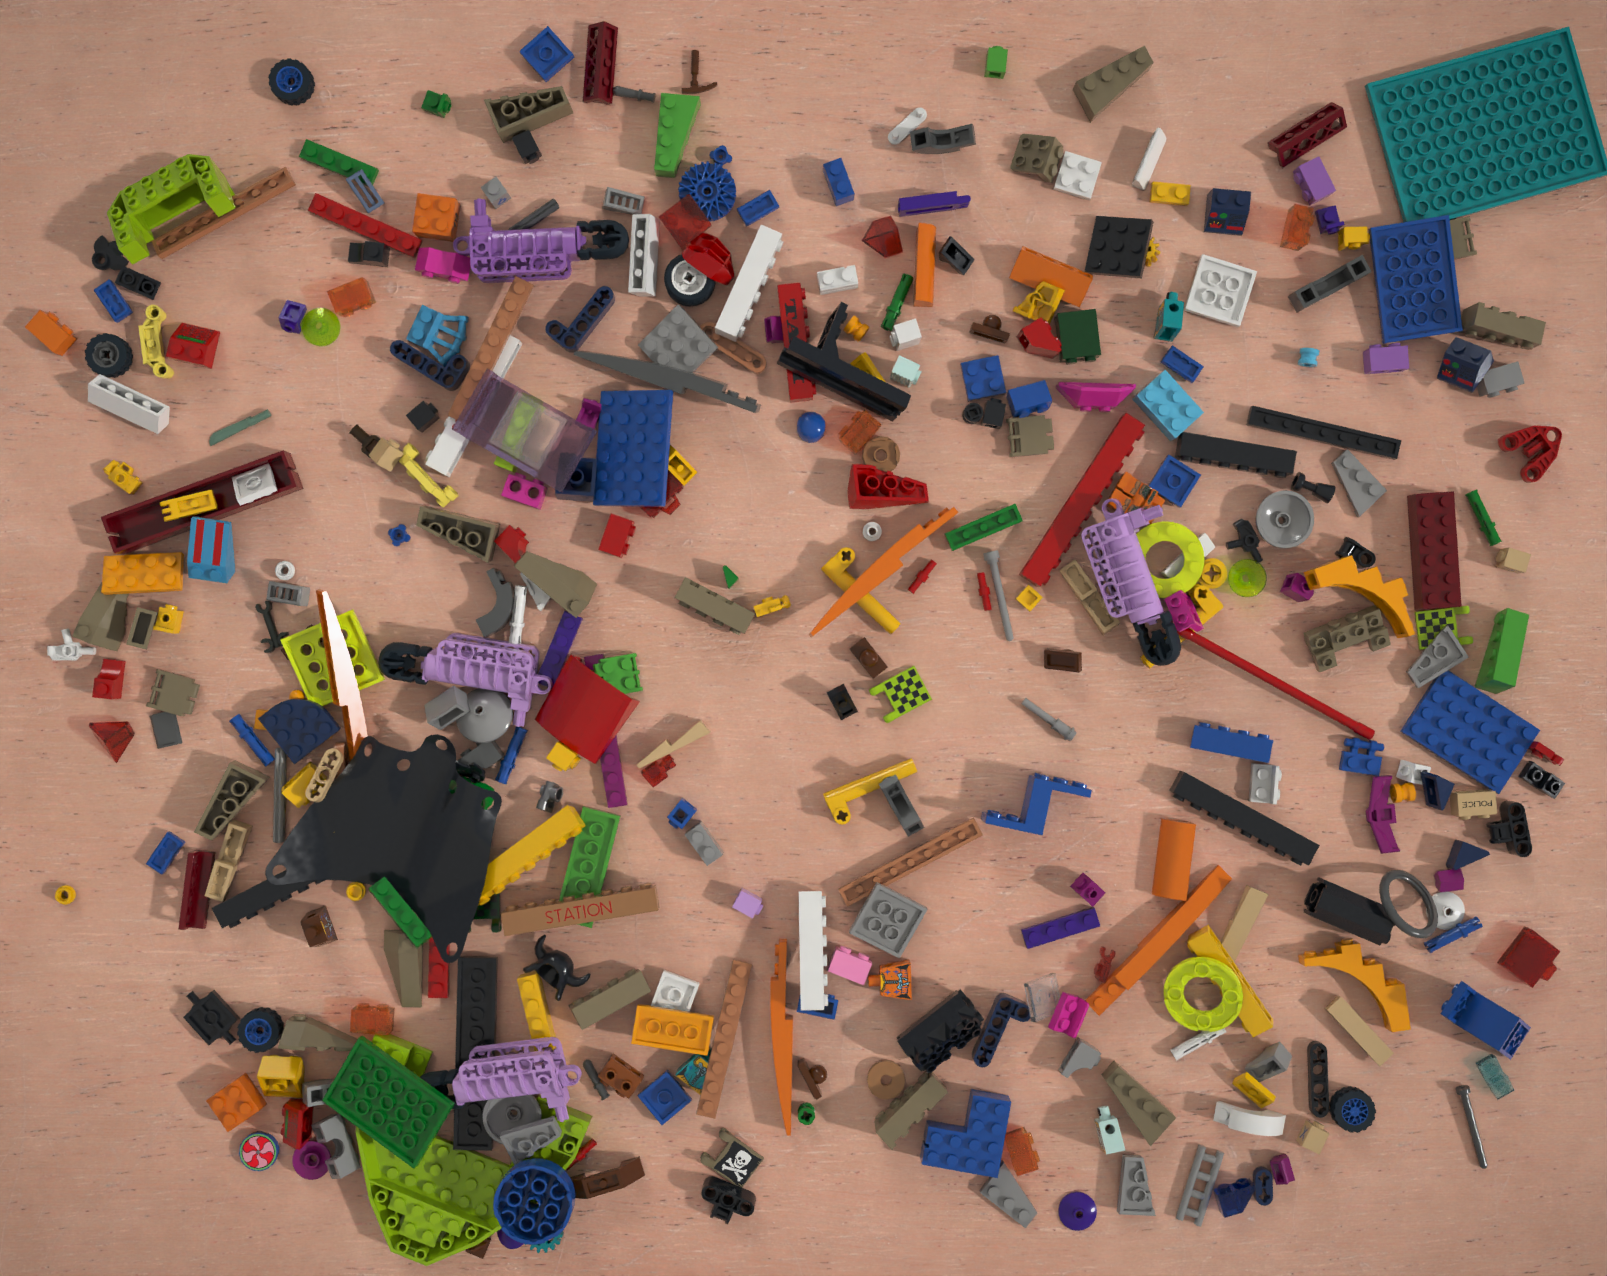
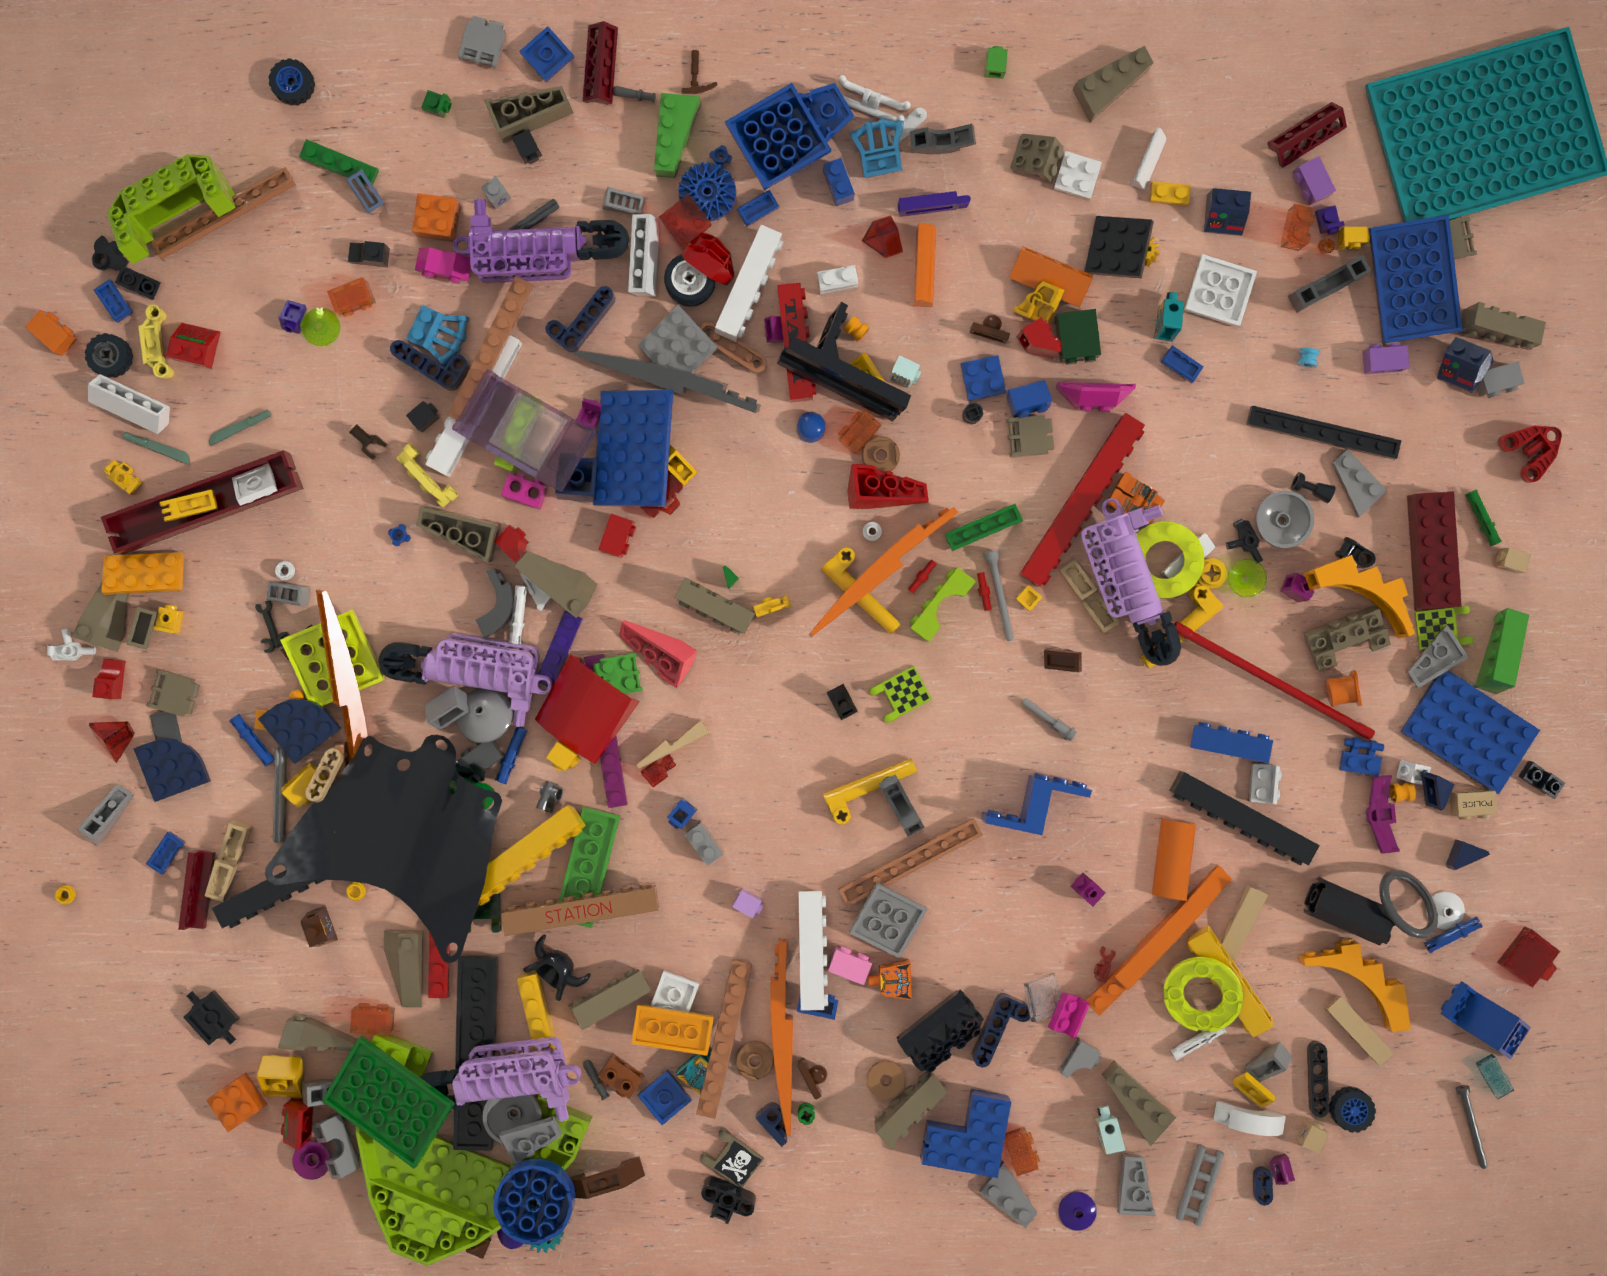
(105, 815): none -> light grey slope
(170, 767): none -> dark blue plate
(171, 452): none -> sand green piece
(210, 550): dark azure slope -> none
(231, 795): dark tan wedge -> none
(258, 1040): black wheel -> none
(259, 1151): tile -> none
(365, 225): red plate -> none
(386, 453): tan brick -> none
(400, 912): green plate -> none
(482, 41): none -> light grey plate
(582, 1152): red bar -> none
(667, 654): none -> coral wedge
(758, 1049): none -> medium nougat tile
(770, 1123): none -> dark blue plate
(789, 130): none -> blue wedge
(868, 658): reddish brown tile -> none
(872, 100): none -> white piece
(880, 160): none -> dark azure plate
(893, 310): green pin -> none
(905, 335): white brick -> none
(926, 623): none -> lime arch
(956, 256): black slope -> none
(993, 413): black brick -> none
(1060, 927): dark purple plate -> none
(1168, 405): medium azure brick -> none
(1174, 481): blue plate -> none
(1183, 612): dark pink bracket -> none
(1234, 1197): clear blue slope -> none
(1235, 454): black brick -> none
(1327, 242): none -> clear orange hinge
(1343, 690): none -> orange piece
(1449, 880): magenta piece -> none
(1503, 830): black piece -> none
(1541, 751): red plate -> none

